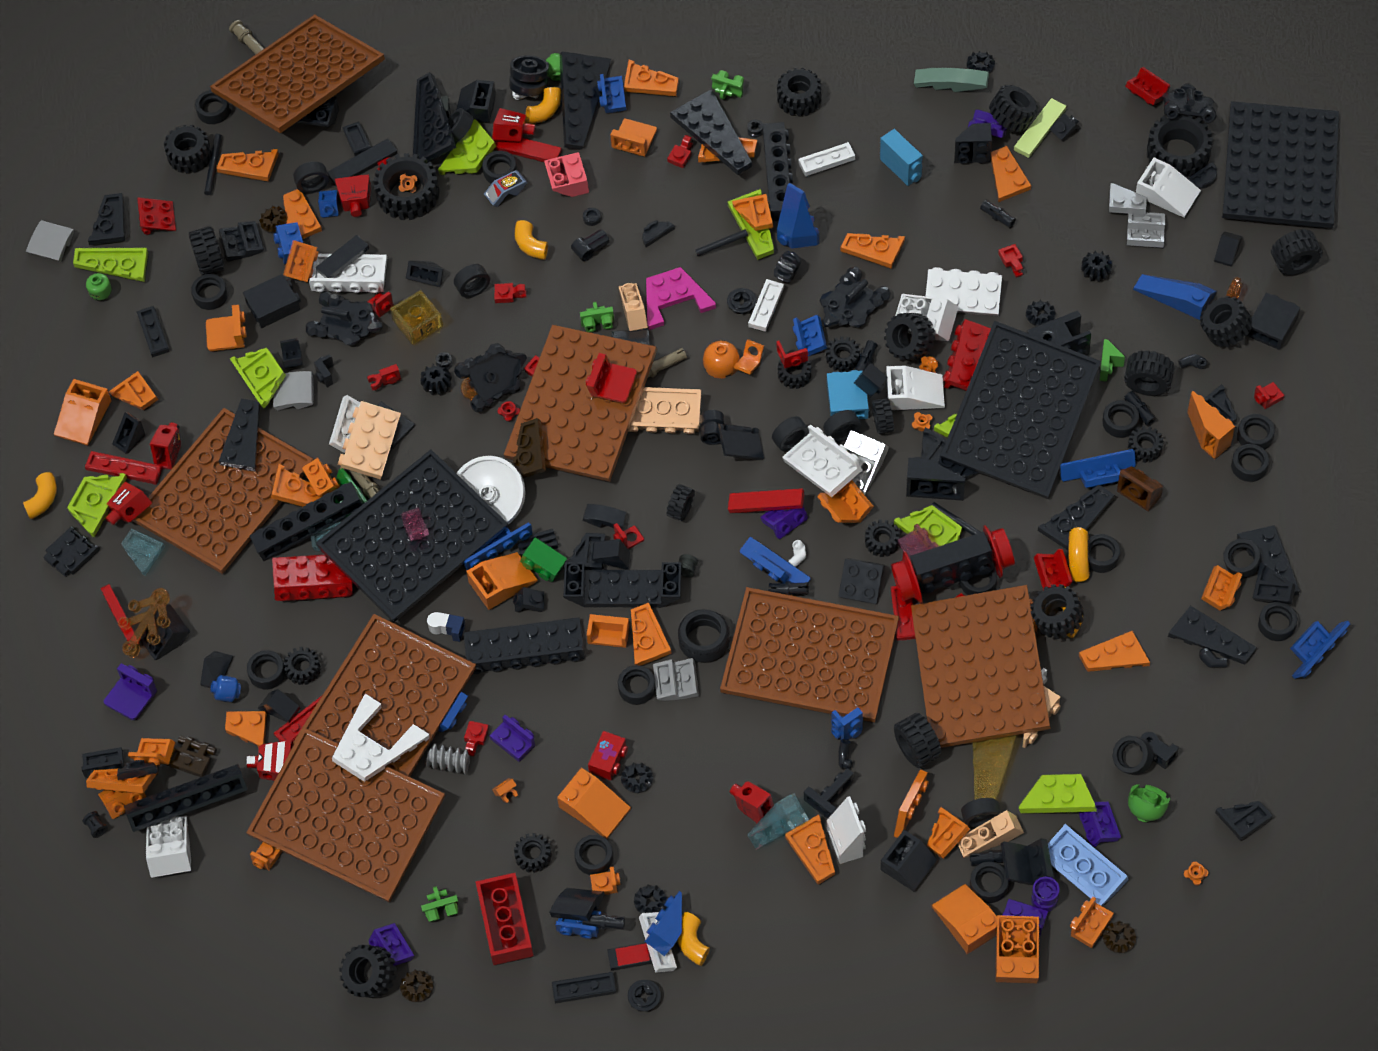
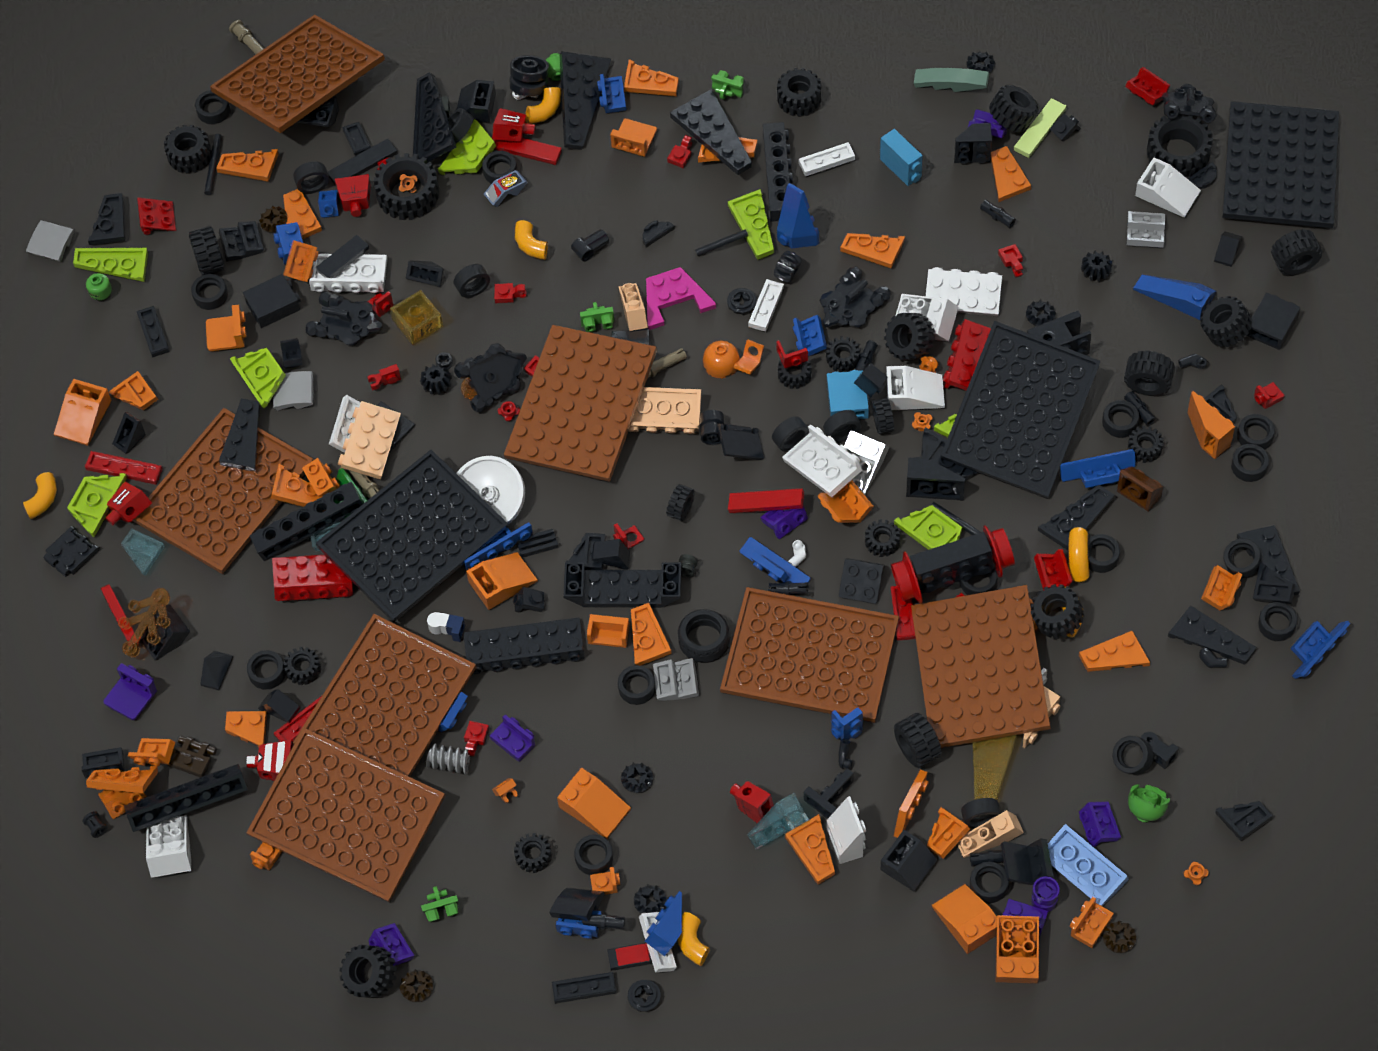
(135, 769): black tile -> none
(166, 445): red torso -> none
(225, 688): blue head -> none
(321, 367): black bracket -> none
(363, 755): white wing -> none
(414, 524): clear pink bracket -> none
(504, 918): red brick -> none
(530, 452): dark brown wing -> none
(543, 560): green brick -> none
(567, 175): coral slope -> none
(591, 216): black tile -> none
(601, 514): black slope -> none
(607, 756): red brick -> none
(610, 380): red bracket -> none
(755, 133): black bush -> none
(755, 211): orange wing -> none
(916, 541): clear pink bracket -> none
(1058, 794): lime wing -> none
(1110, 357): bright green slope -> none
(1126, 201): light grey wing -> none
(1235, 288): clear orange gear -> none

